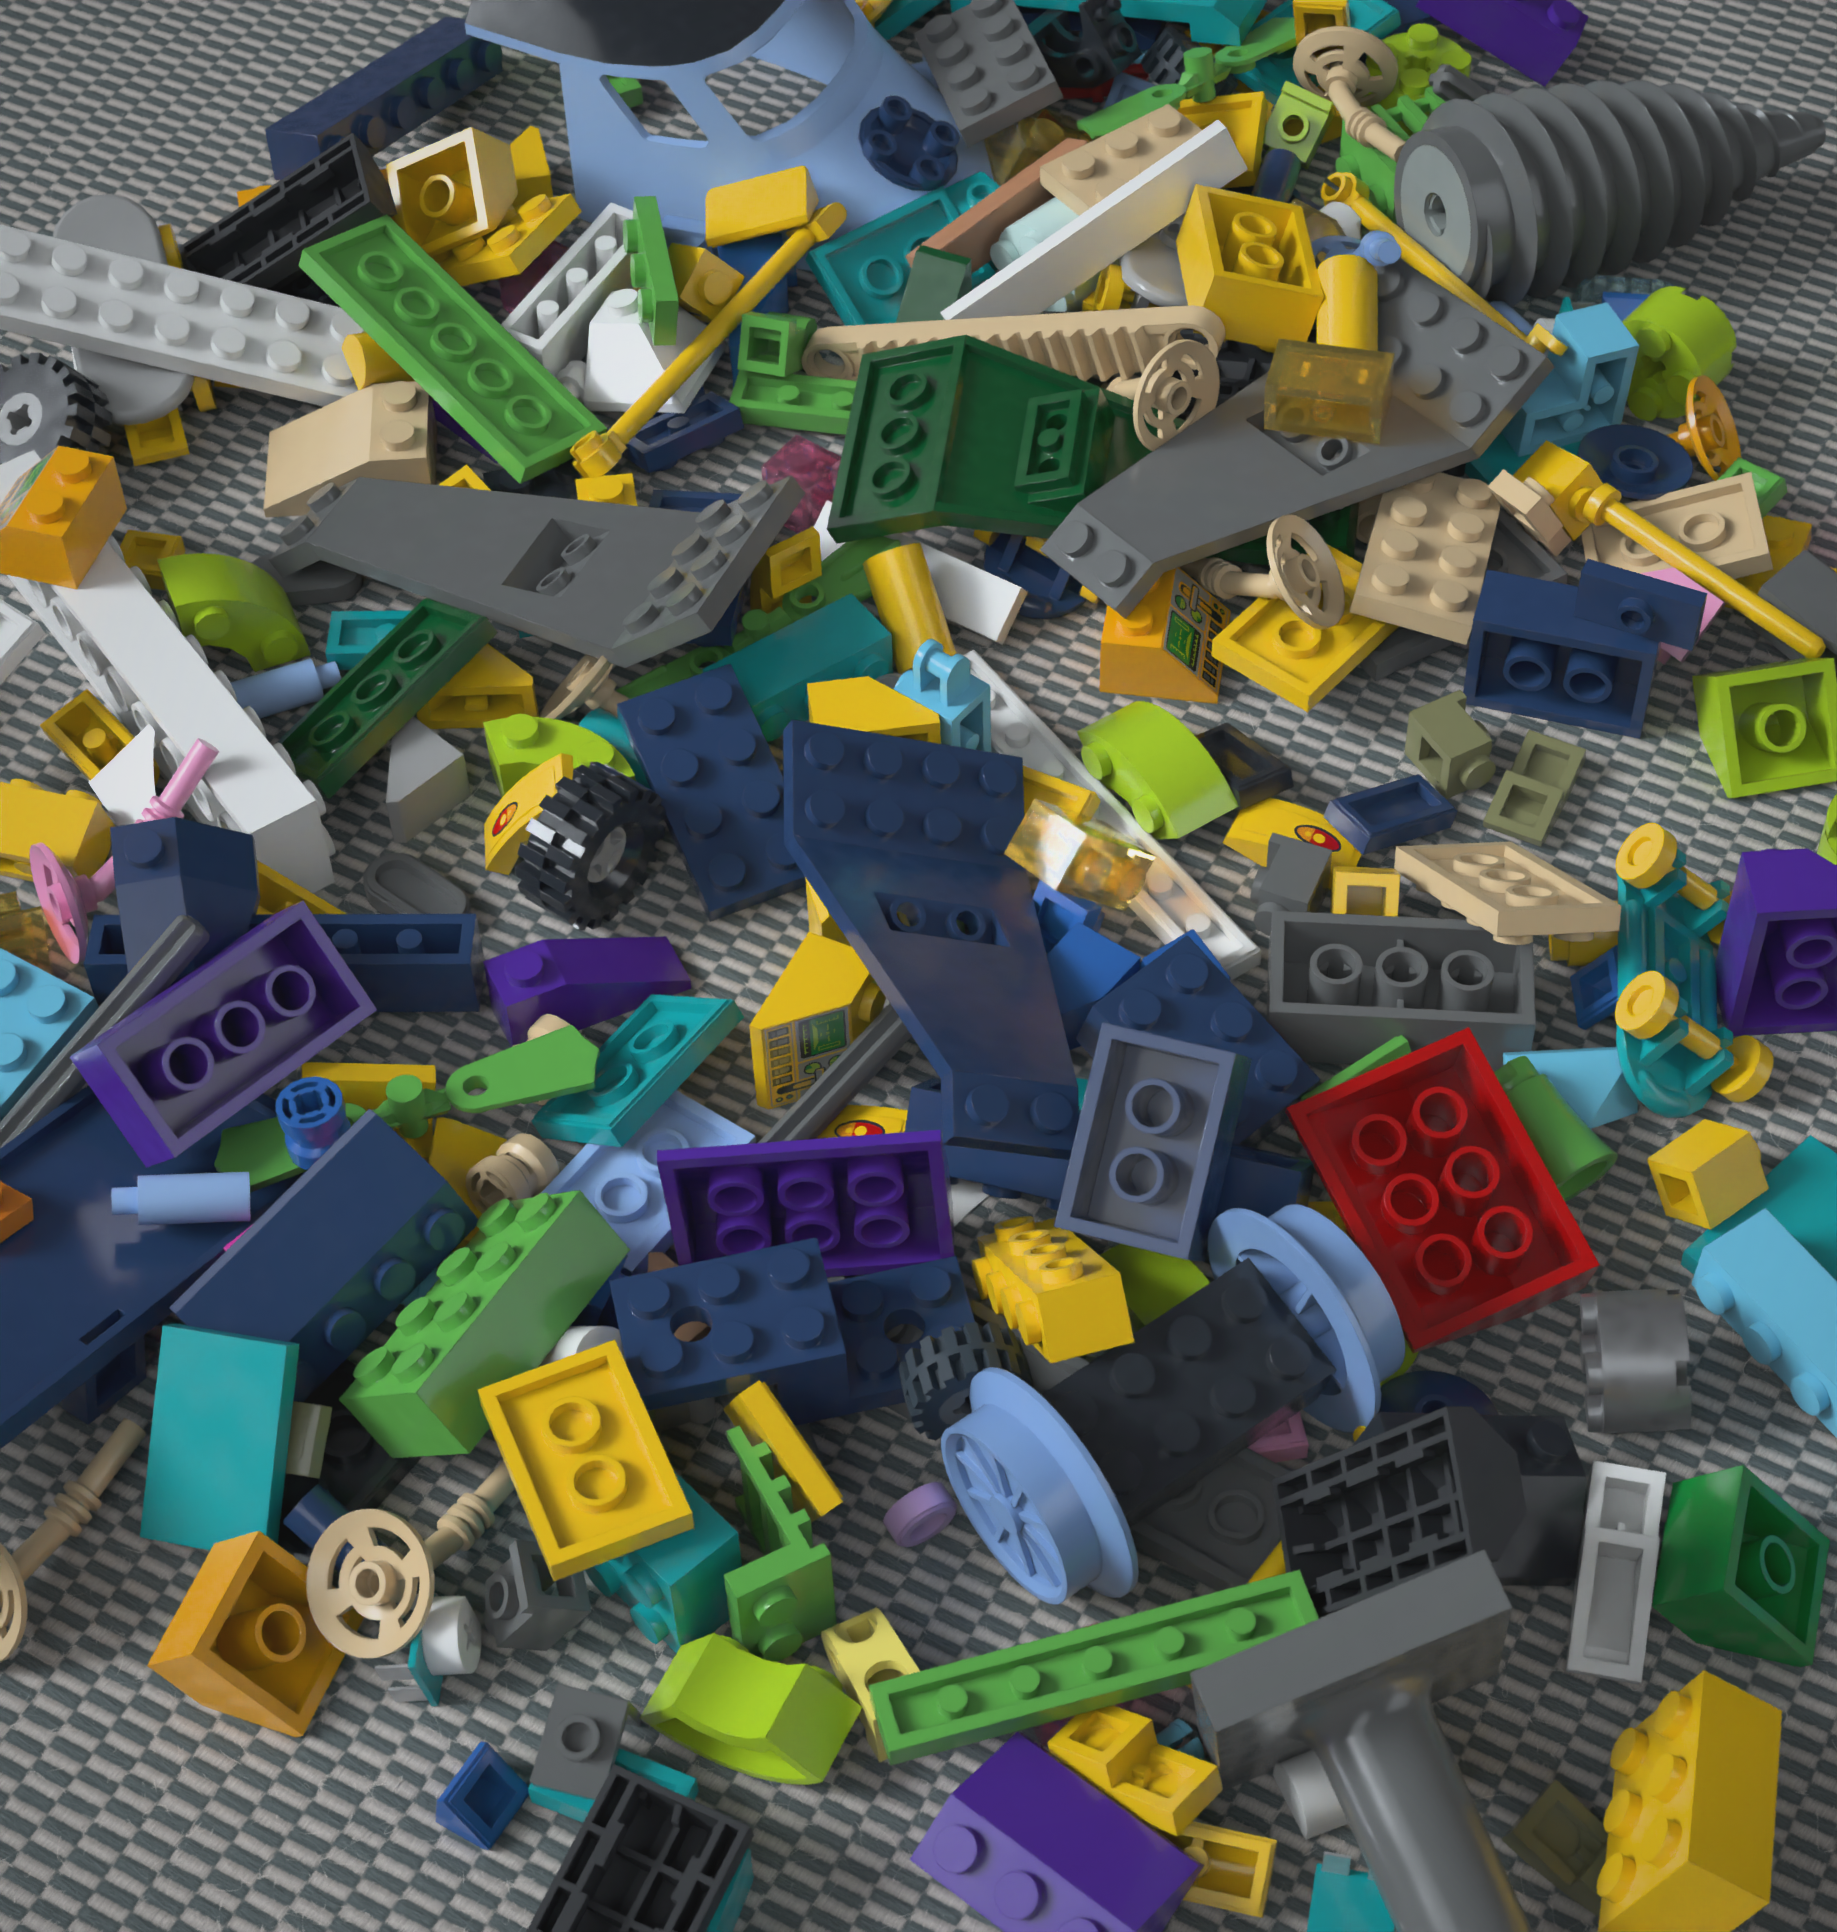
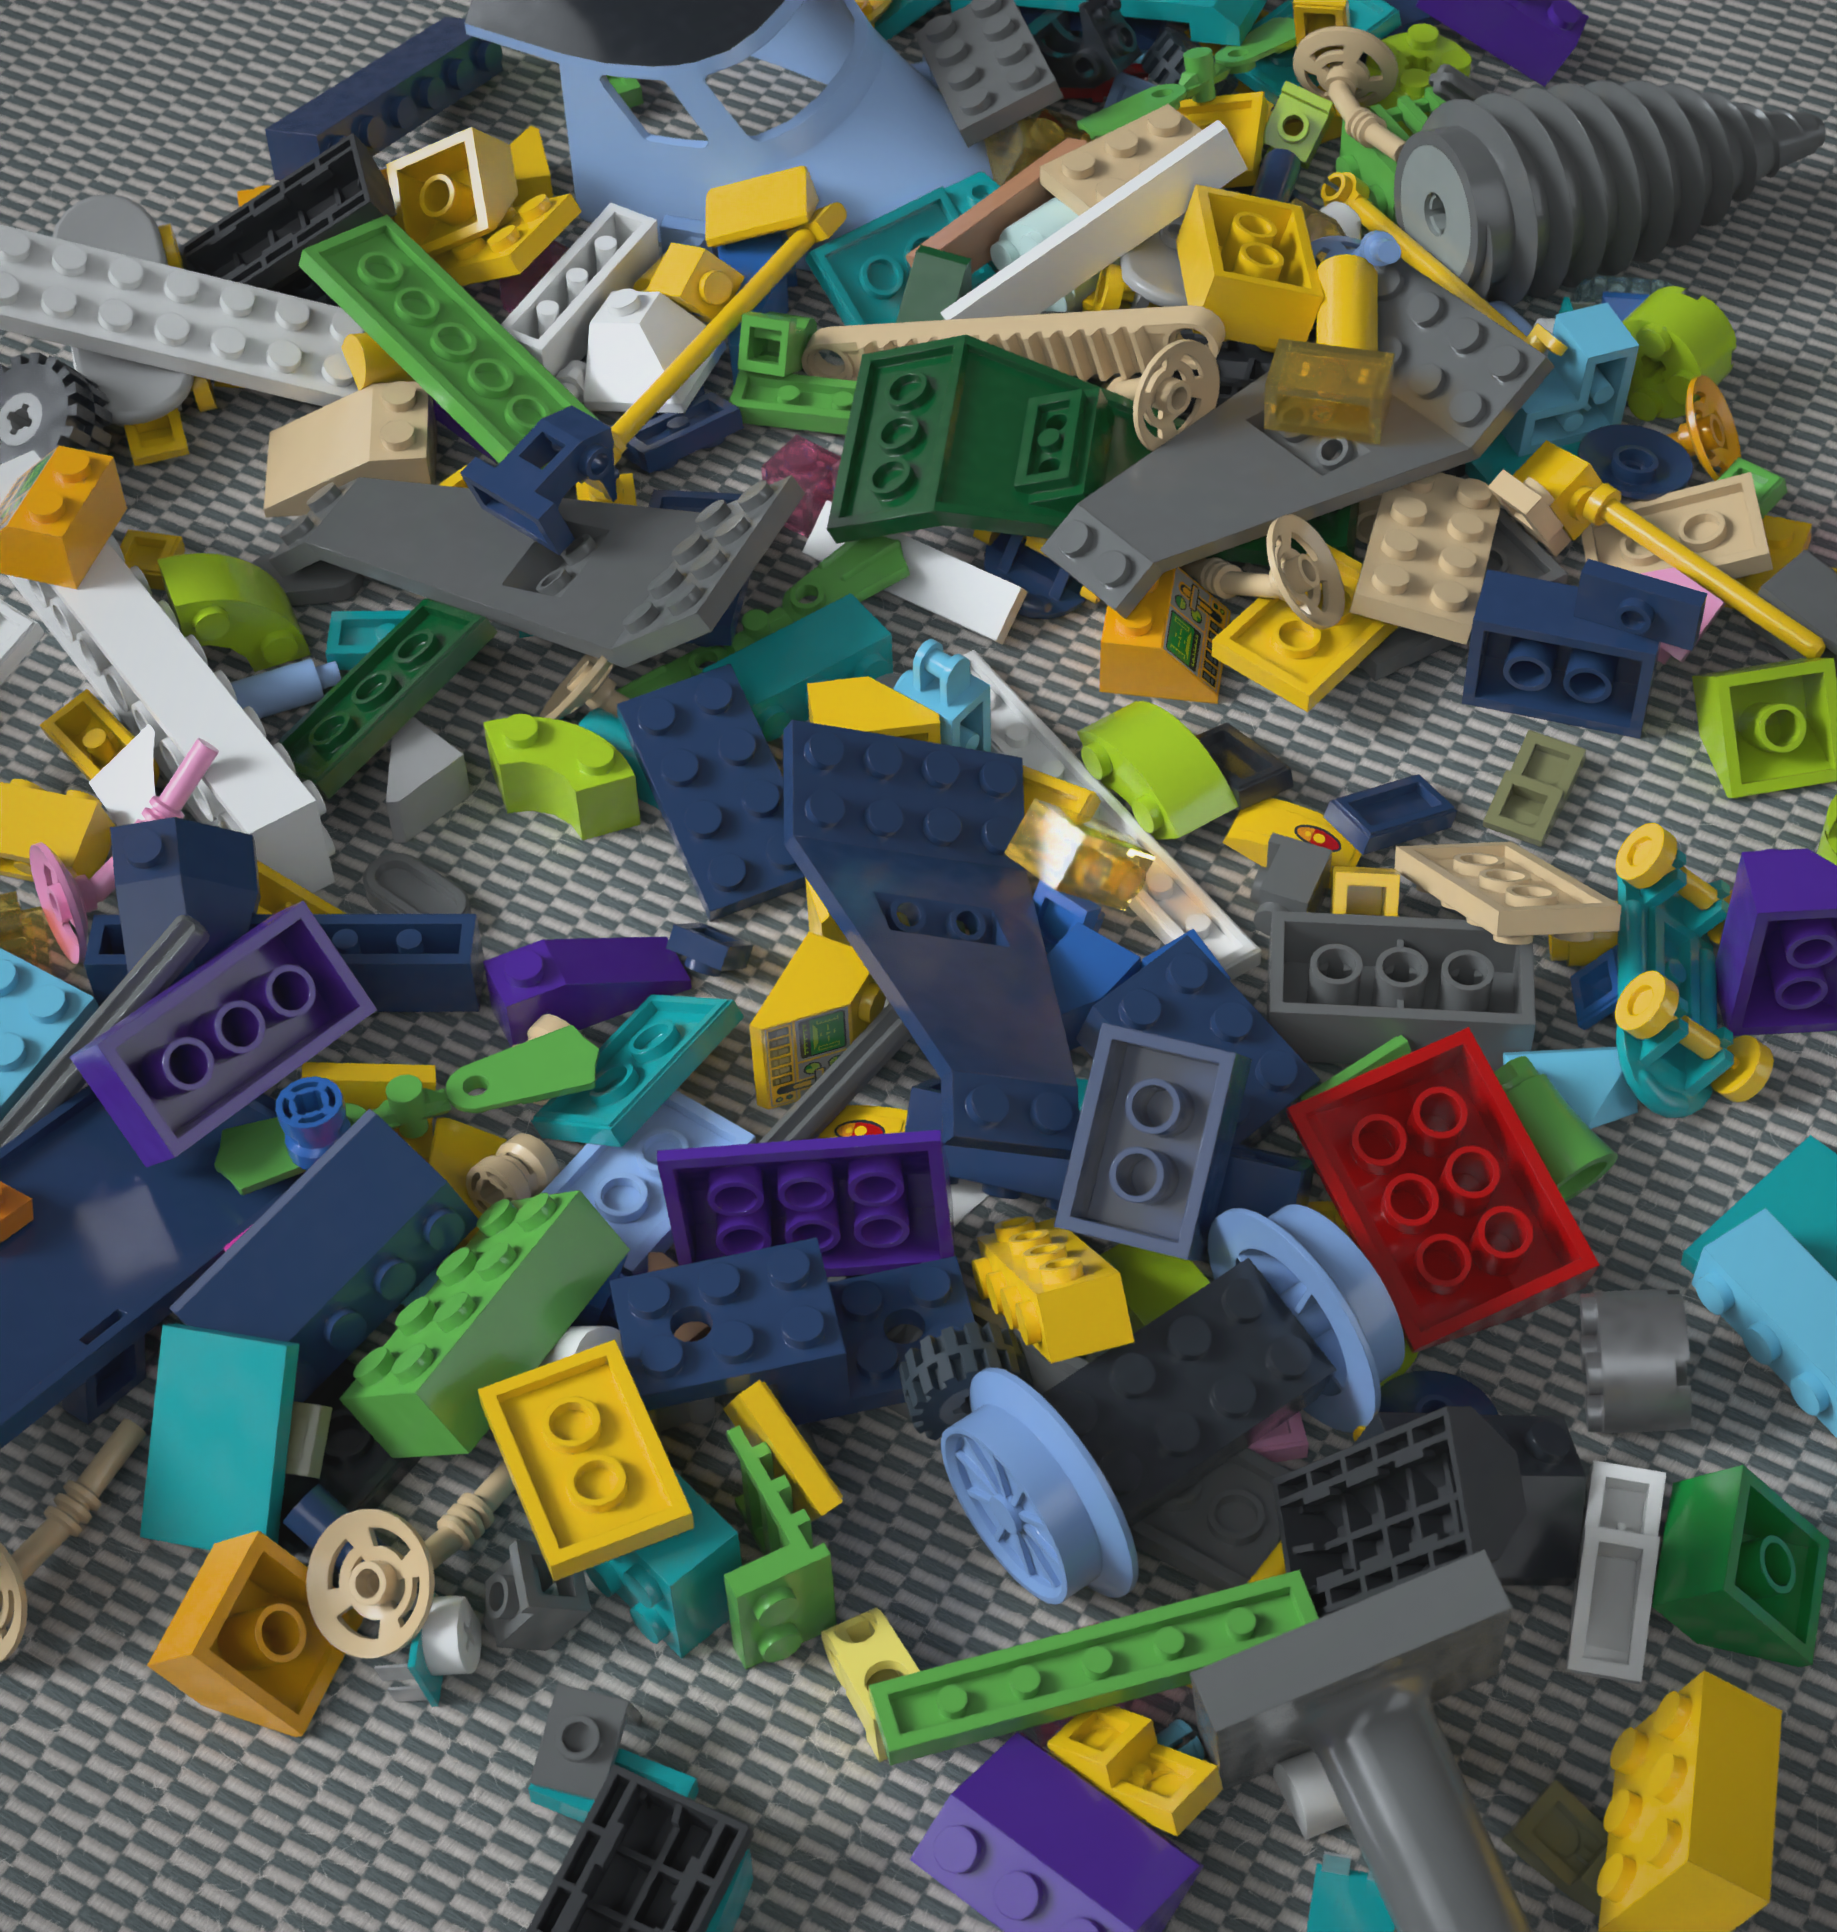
(185, 1198): light blue cylinder -> none
(481, 692): yellow slope -> none
(481, 1798): blue slope -> none
(511, 815): yellow slope -> none
(529, 497): none -> dark blue tile
(590, 845): black wheel -> none
(651, 270): bright green plate -> none
(709, 949): none -> dark blue plate
(752, 1711): lime brick -> none
(785, 569): yellow slope -> none
(907, 602): yellow brick -> none
(909, 145): dark blue dish -> none
(920, 1514): lavender tile -> none
(1234, 1870): yellow brick -> none
(1449, 745): olive brick -> none
(1708, 1173): yellow brick -> none

